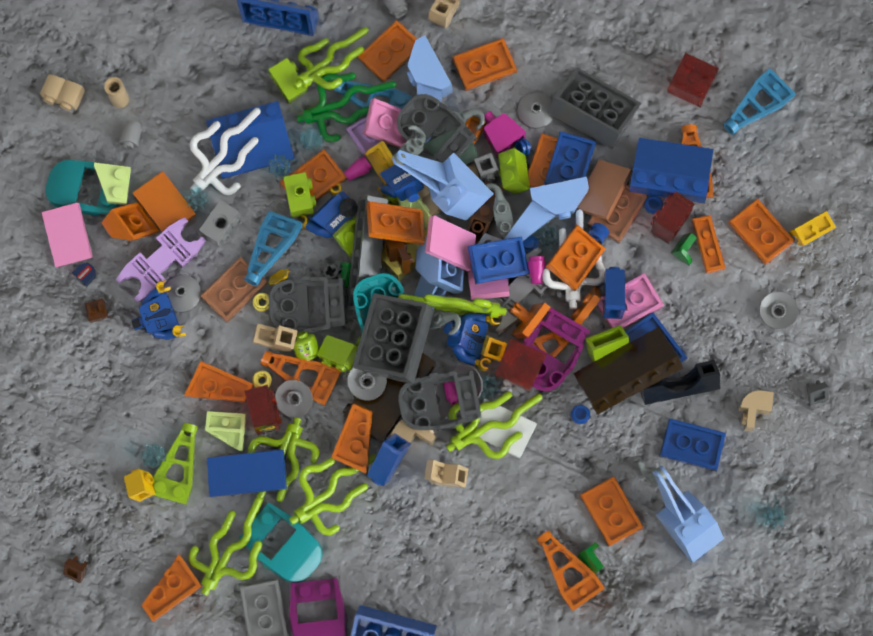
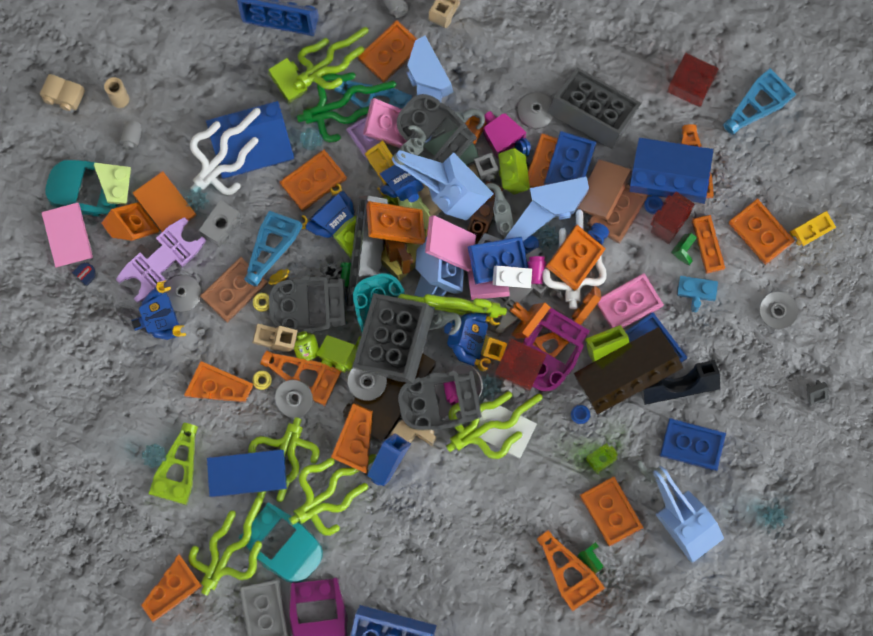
(74, 569): reddish brown tile -> none
(96, 310): reddish brown tile -> none
(139, 485): yellow brick -> none
(227, 428): yellowish green wing -> none
(262, 409): clear red brick -> none
(283, 168): clear light blue gear -> none
(299, 195): lime brick -> none
(348, 207): black plate -> none
(358, 168): dark pink cone -> none
(446, 474): tan brick -> none
(484, 64): orange tile -> none
(512, 276): none -> white plate
(594, 461): none -> clear neon green brick
(614, 293): blue slope -> none
(697, 289): none -> dark azure plate
(755, 402): tan brick -> none

